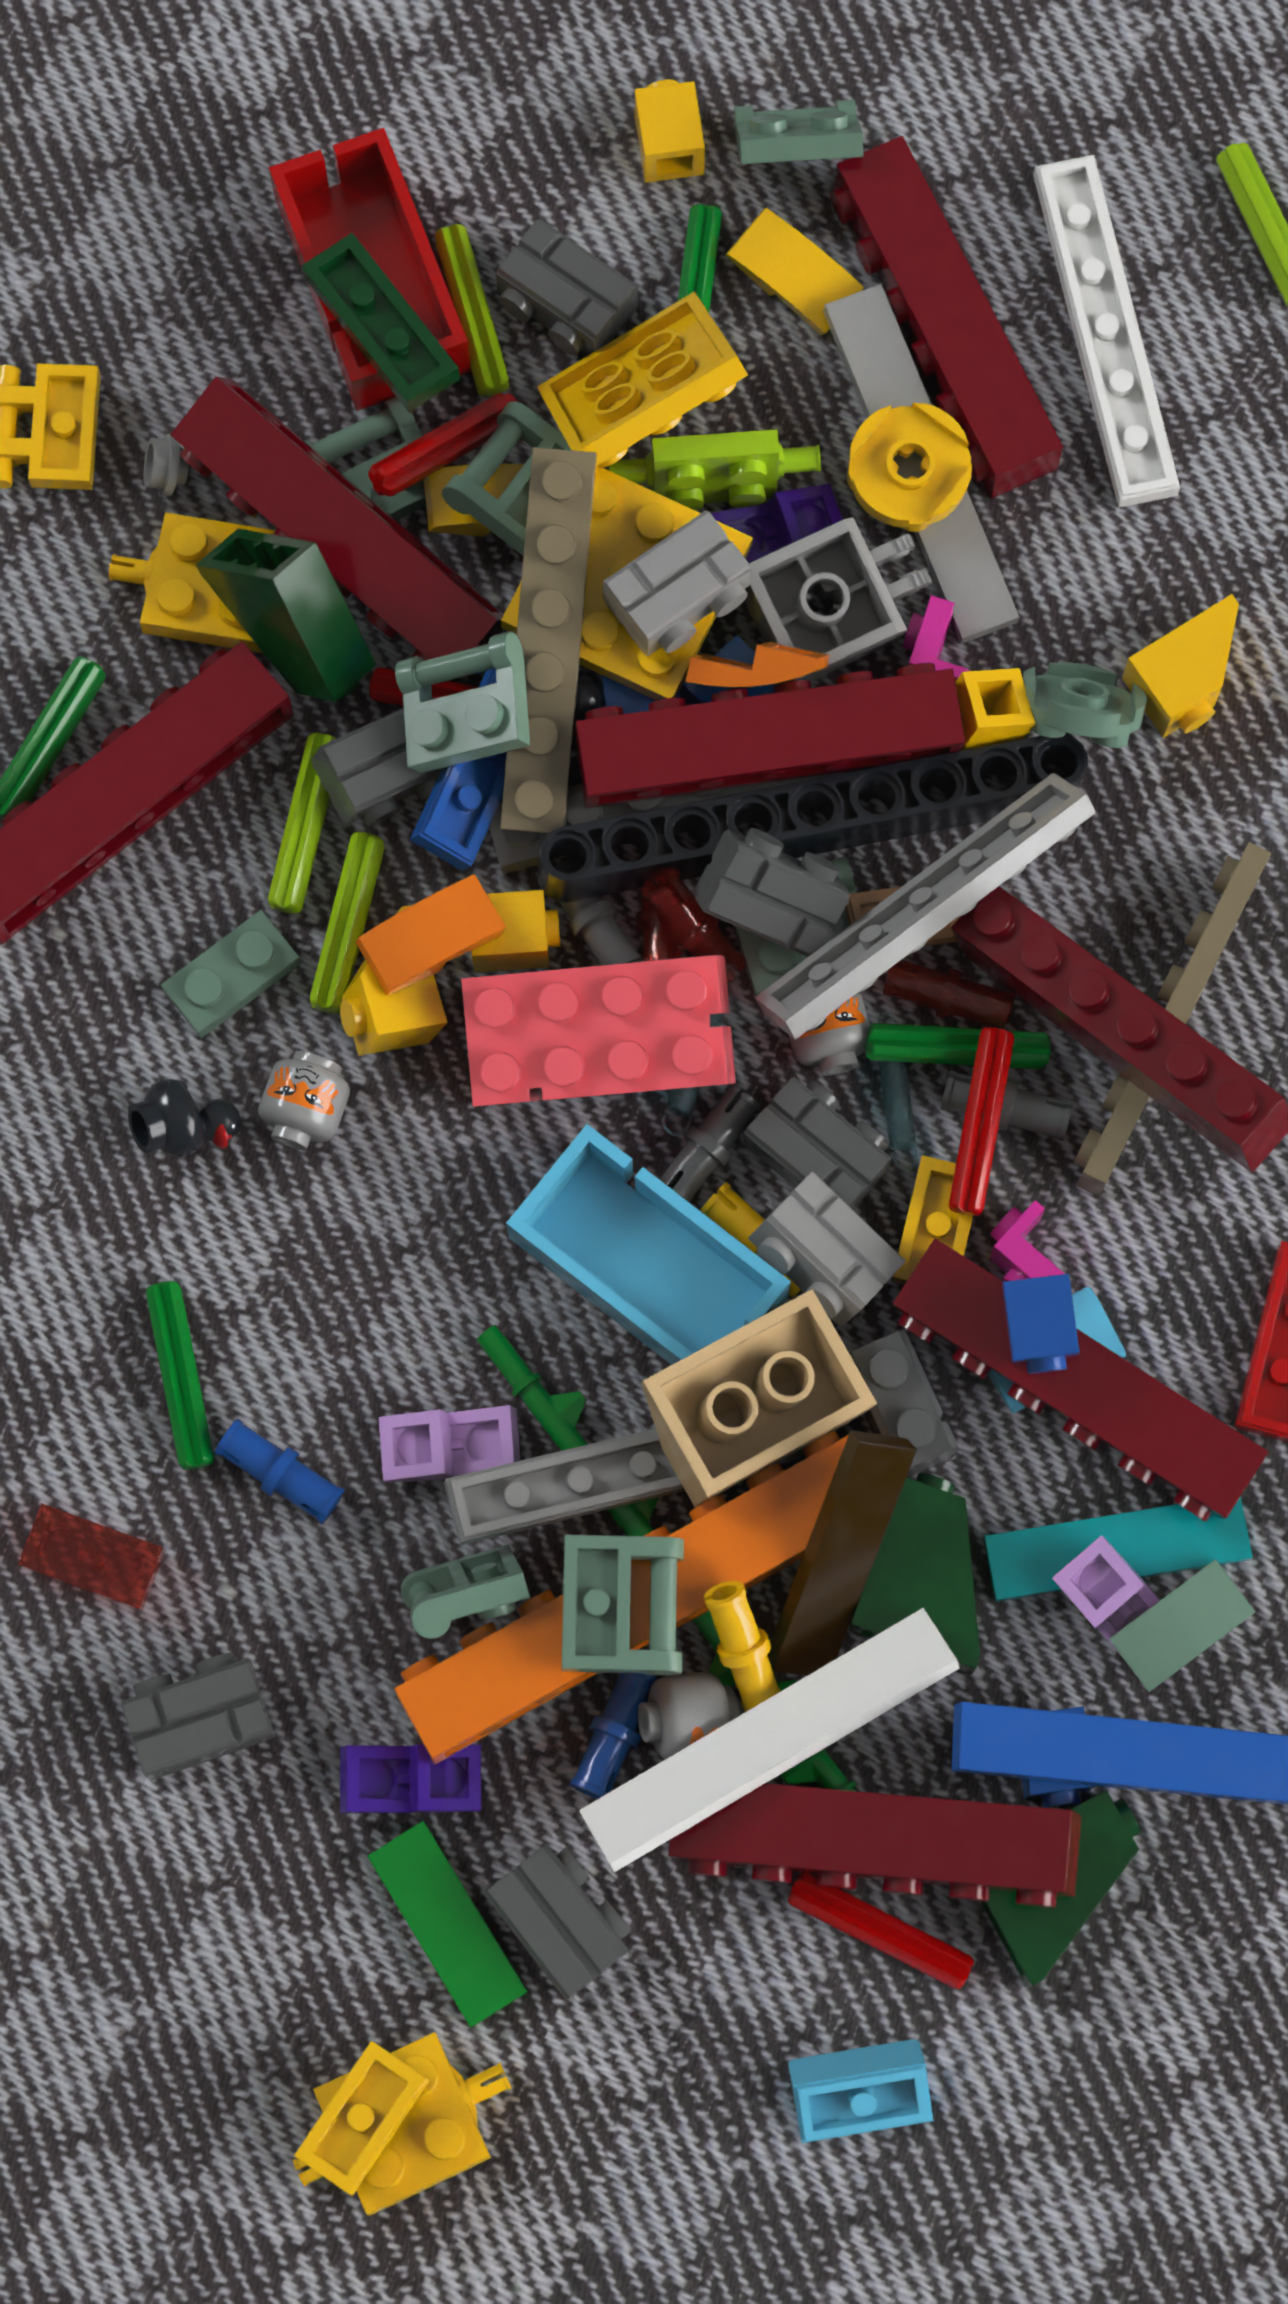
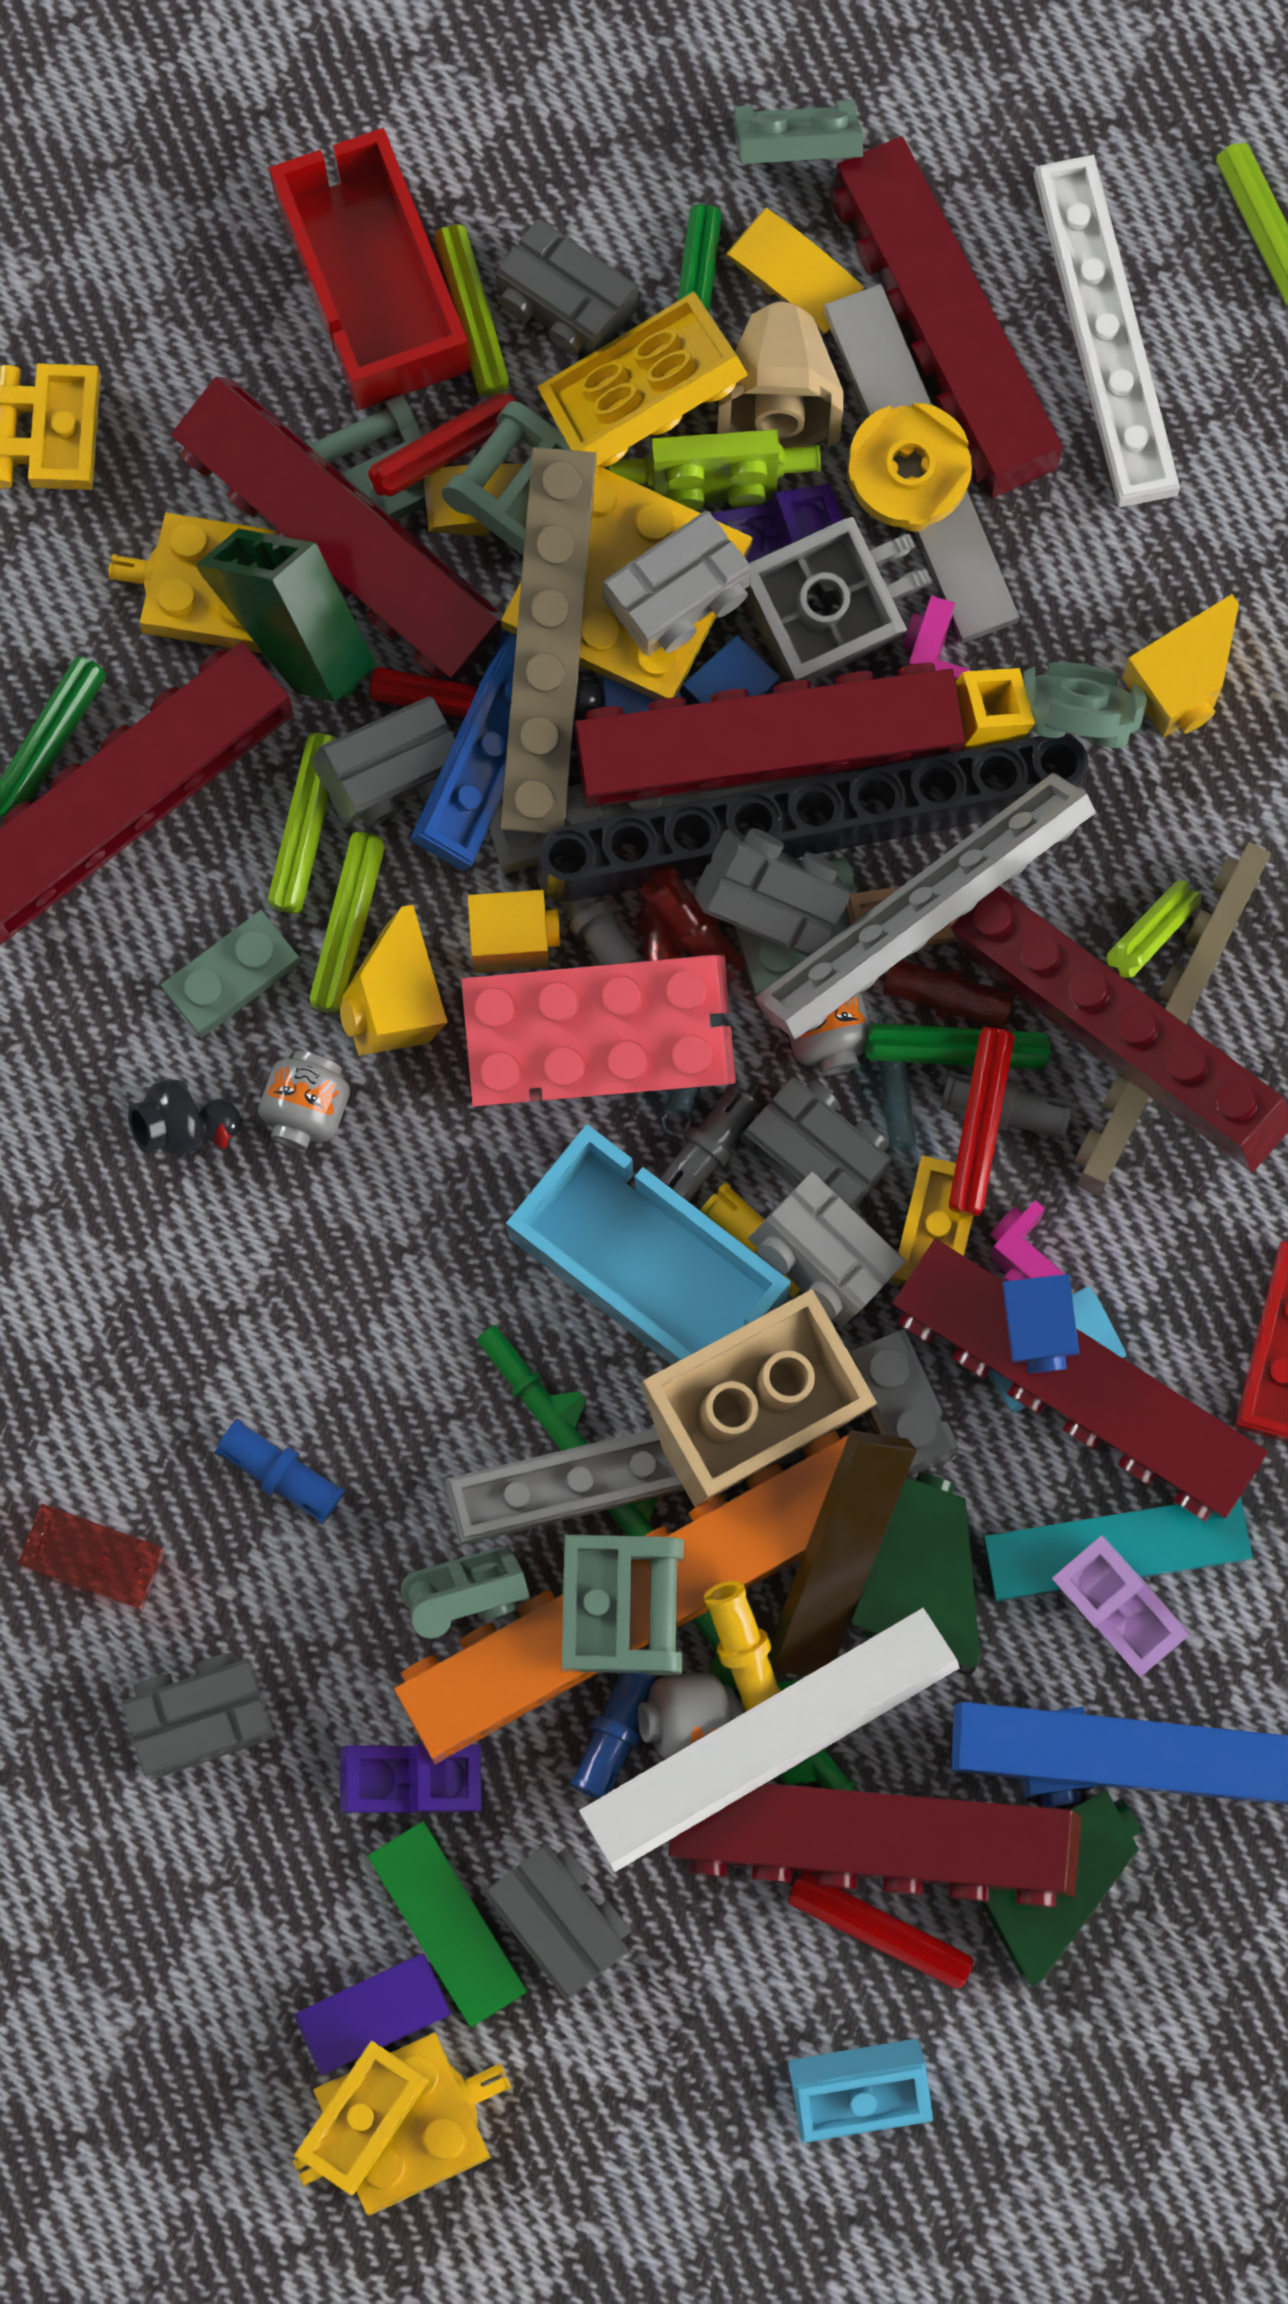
(164, 465): light grey plate -> none
(179, 1375): green axle -> none
(374, 2010): none -> dark purple slope
(380, 322): dark green plate -> none
(430, 934): orange slope -> none
(447, 1444): lavender slope -> none
(471, 721): sand green plate -> none
(669, 130): yellow brick -> none
(771, 665): orange slope -> none
(787, 381): none -> tan cone
(1153, 929): none -> lime axle
(1182, 1625): sand green slope -> none

